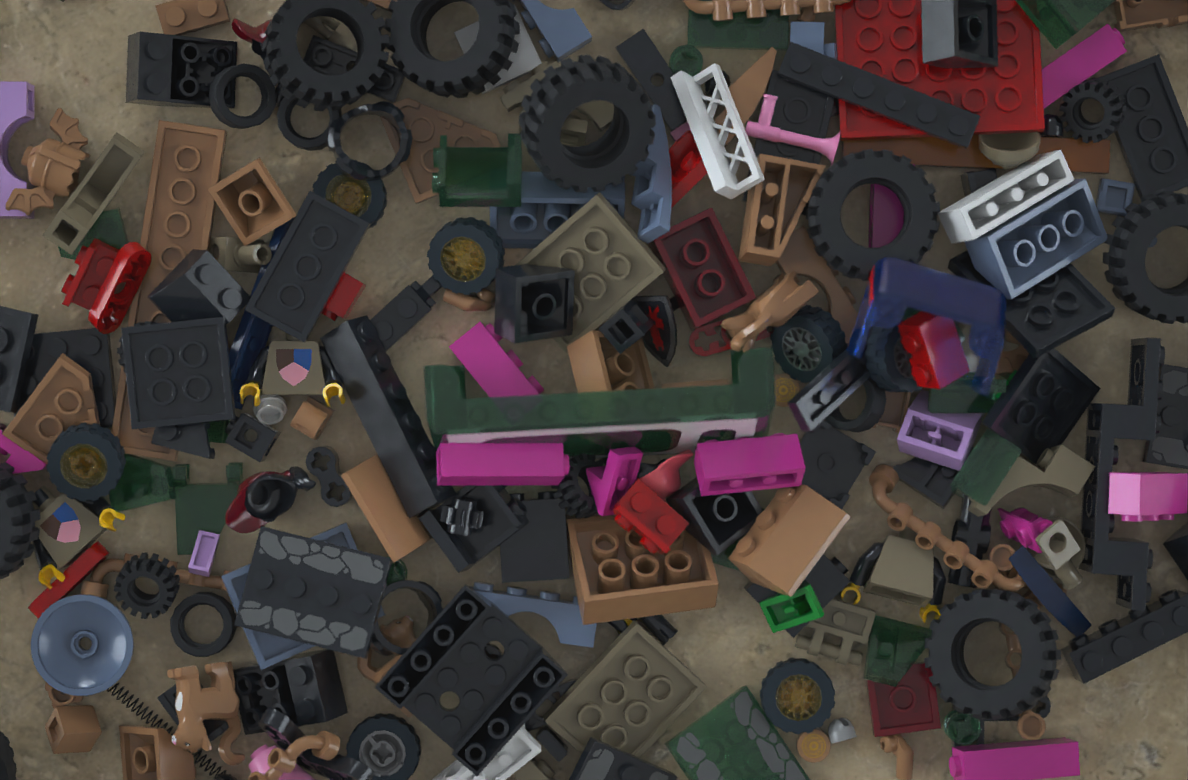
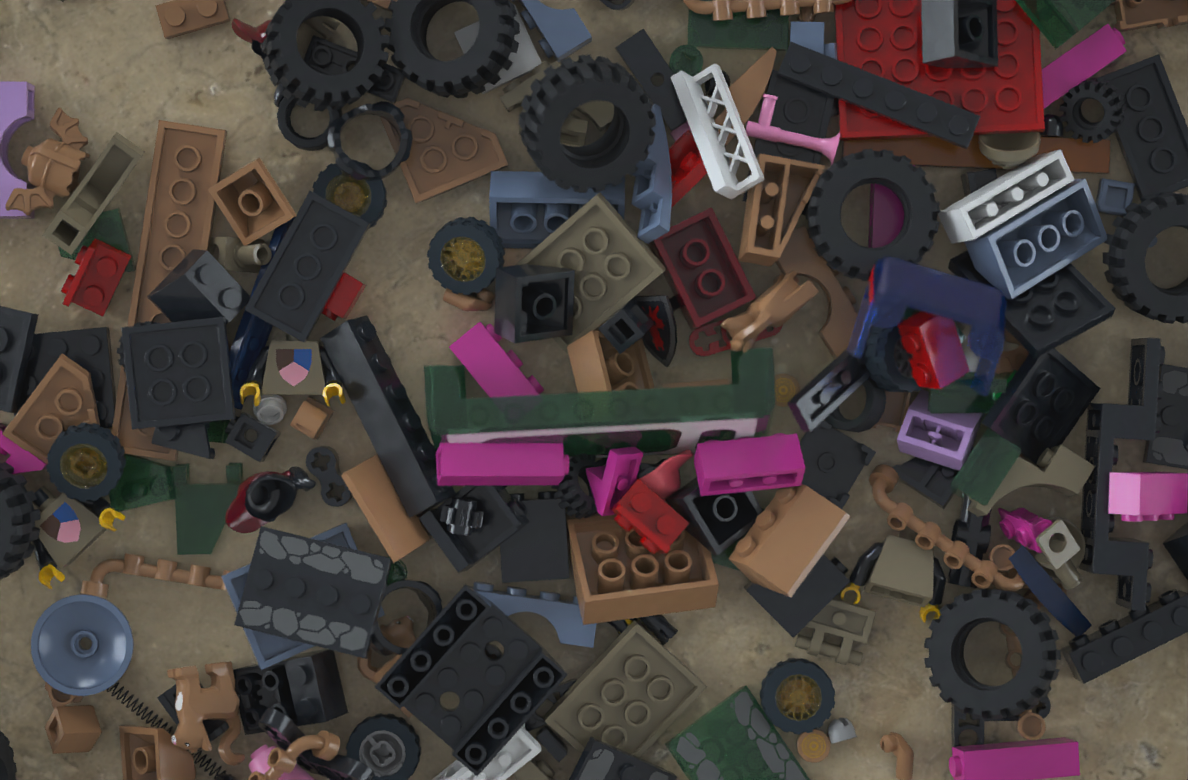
(73, 577): red beam -> none
(128, 267): red beam -> none
(141, 601): black tyre -> none
(177, 69): black slope -> none
(180, 636): black tyre -> none
(203, 553): lavender piece -> none
(267, 90): black tyre -> none
(404, 311): black hinge -> none
(478, 174): clear green panel -> none
(786, 611): green slope -> none
(808, 343): black wheel -> none
(893, 649): clear green wing -> none
(907, 707): dark red plate -> none
(967, 730): clear green wheel -> none

